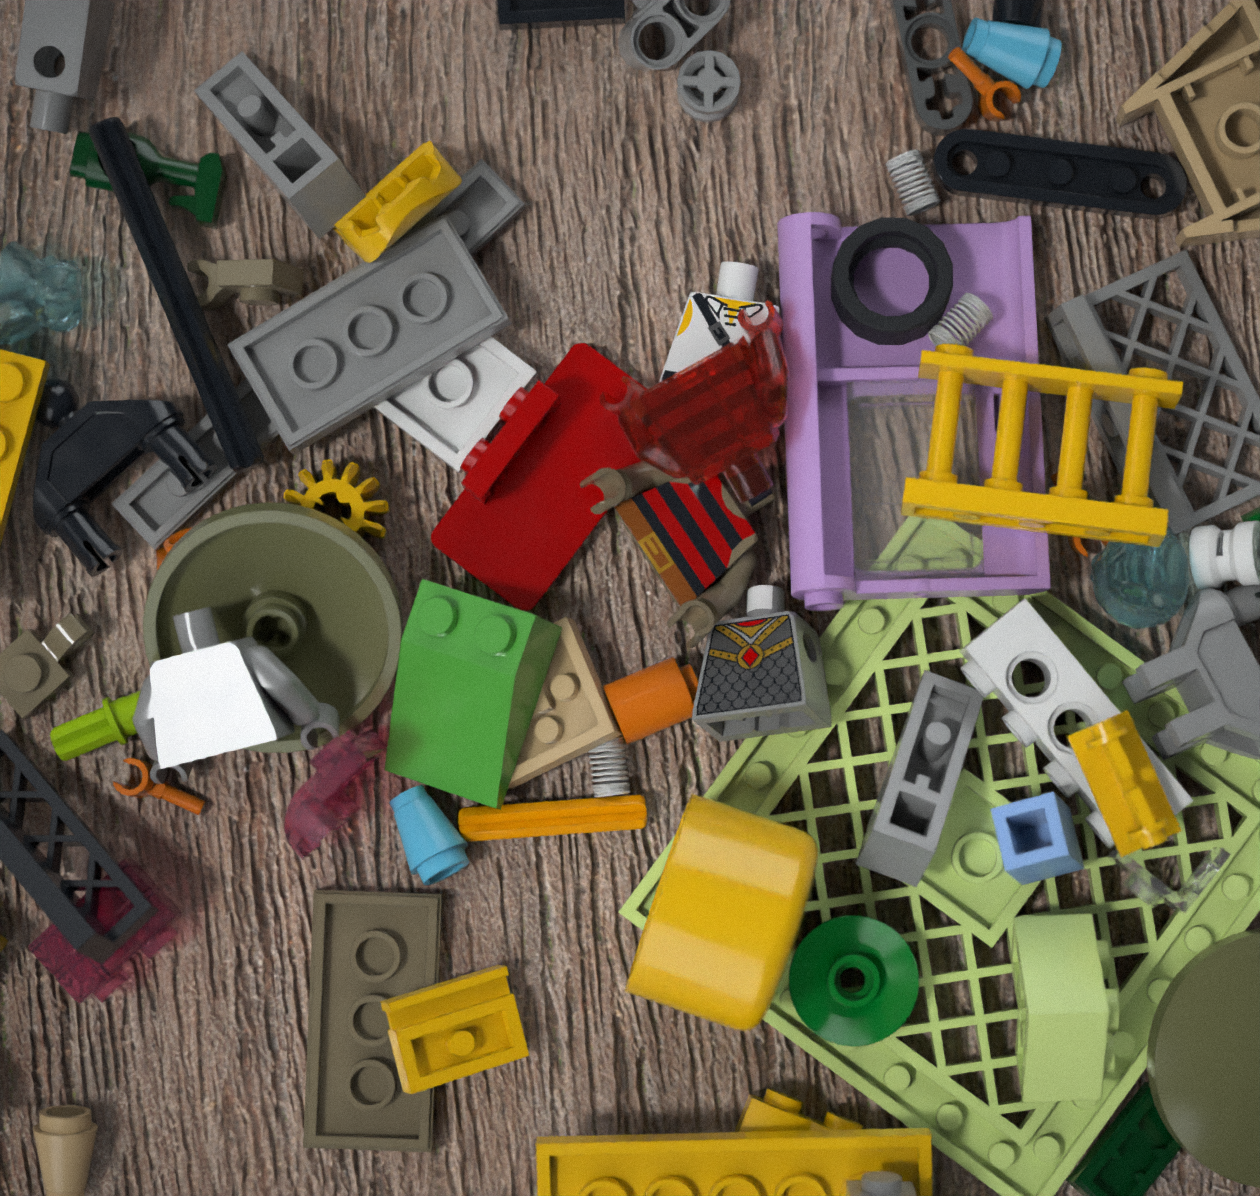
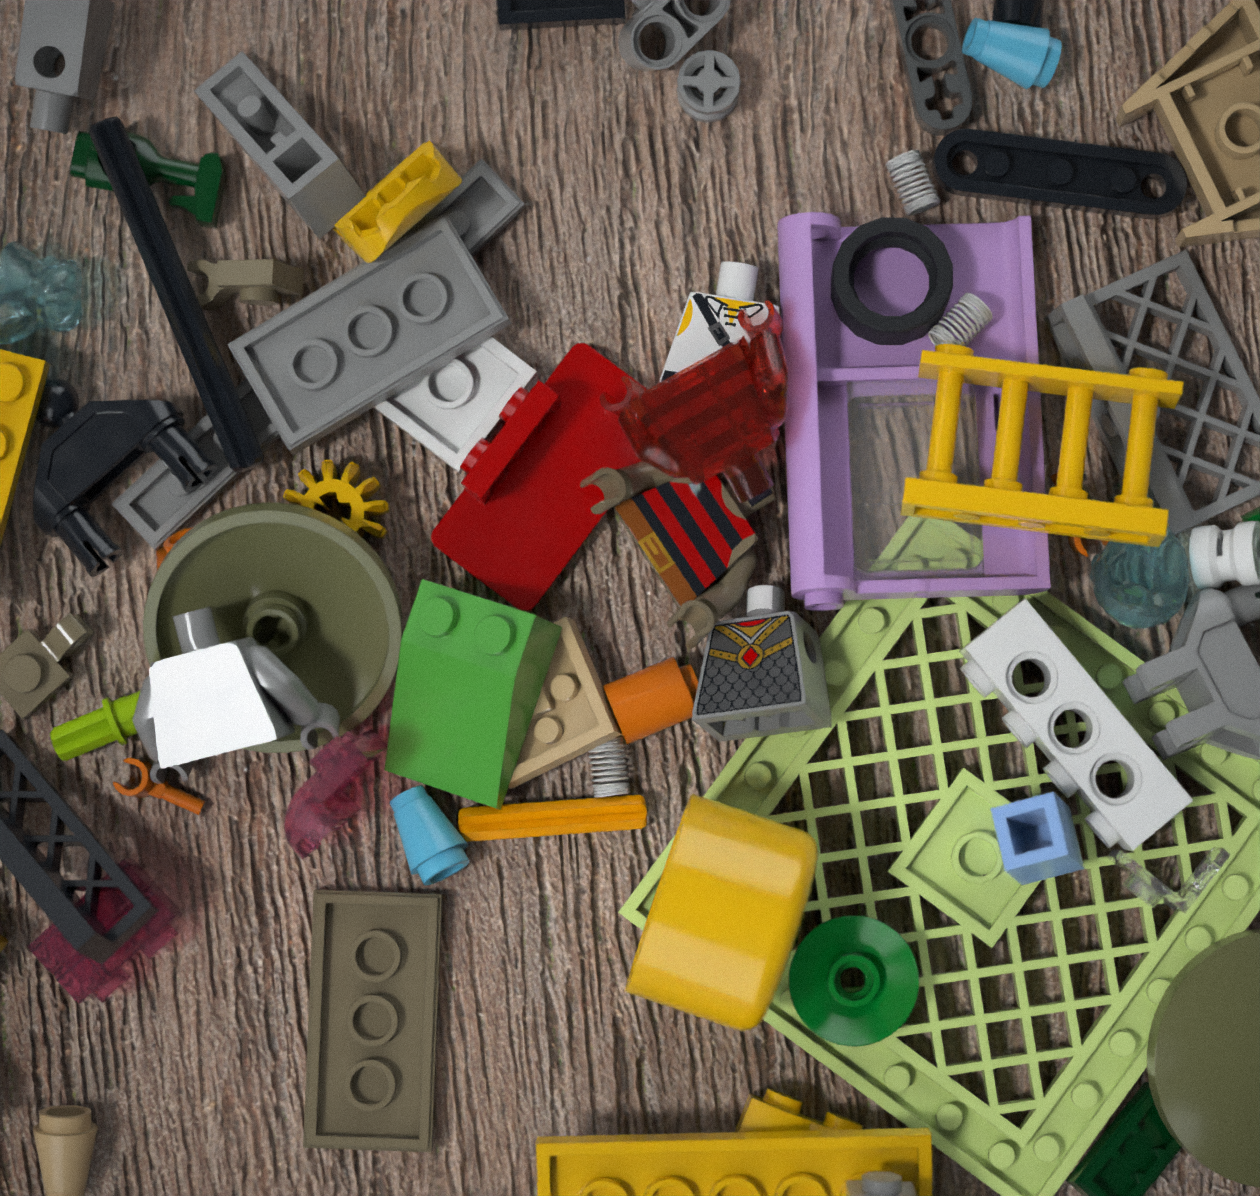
(454, 1029): yellow plate -> none
(920, 779): light grey slope -> none
(984, 85): orange hand -> none
(1062, 1008): yellowish green brick -> none
(1124, 784): yellow hinge -> none

